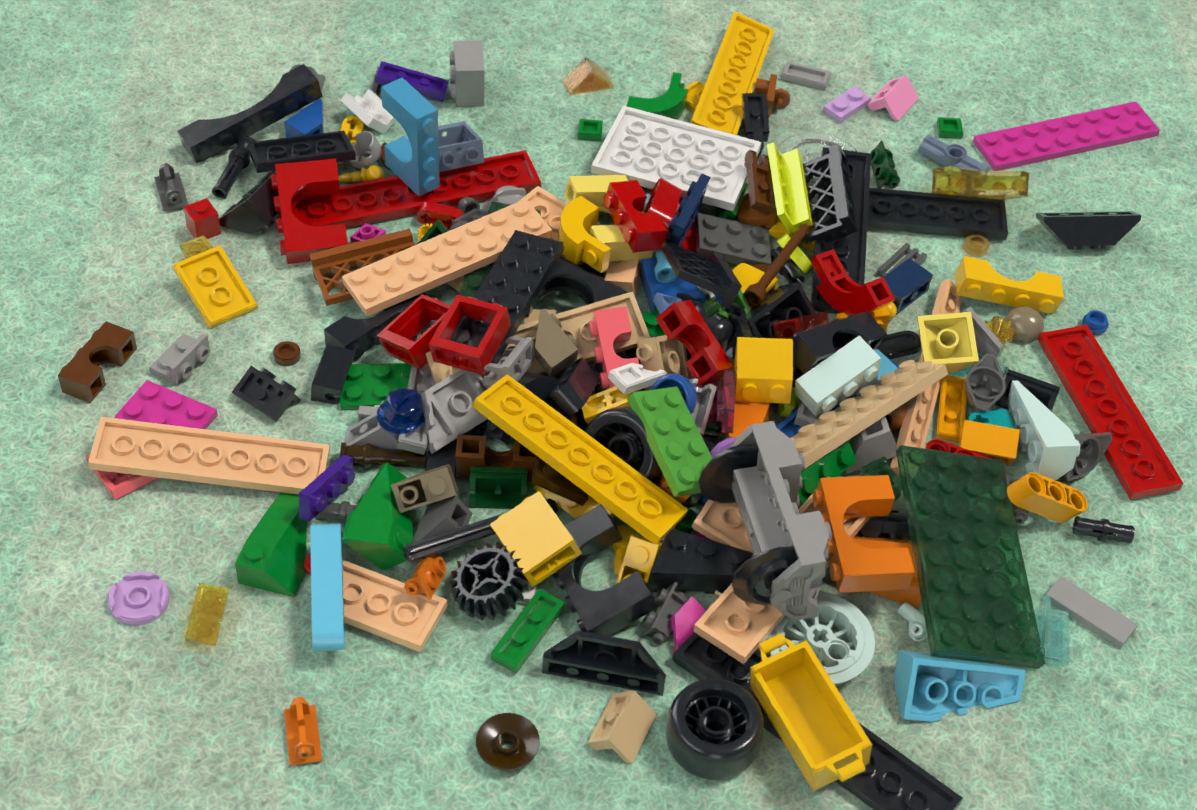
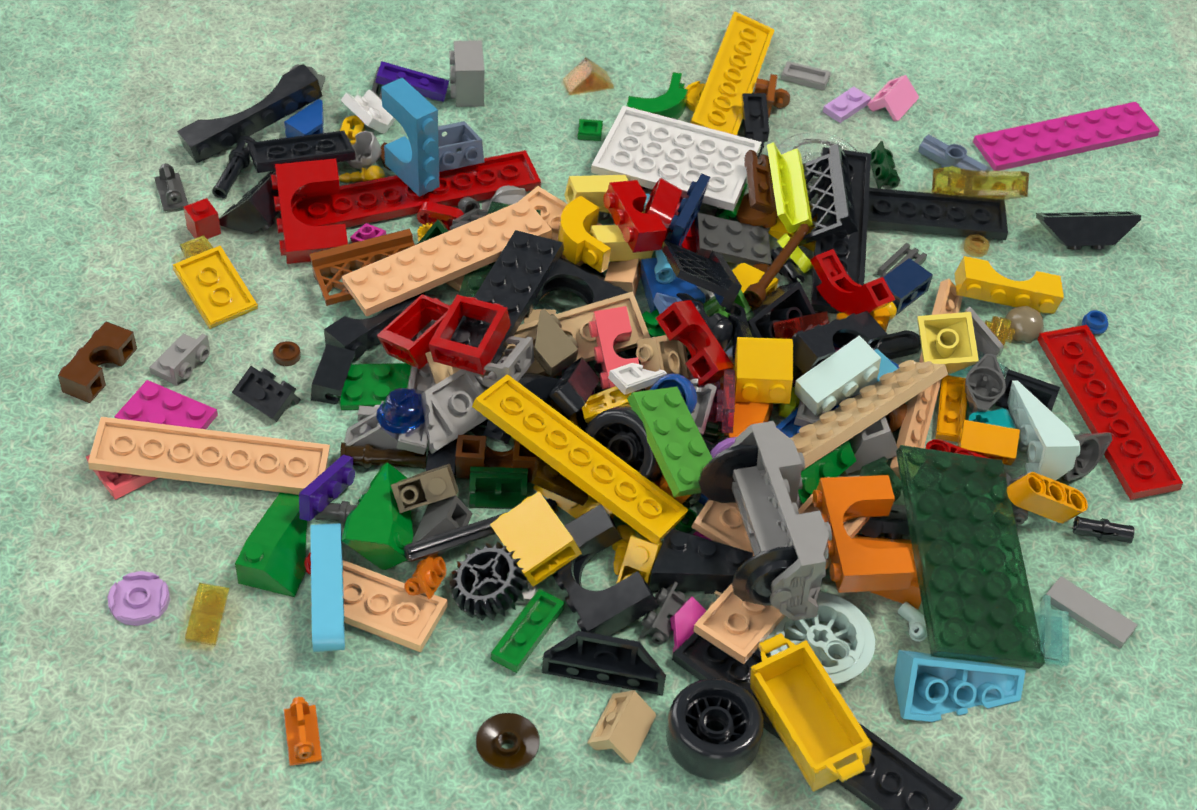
(949, 128): green tile -> none

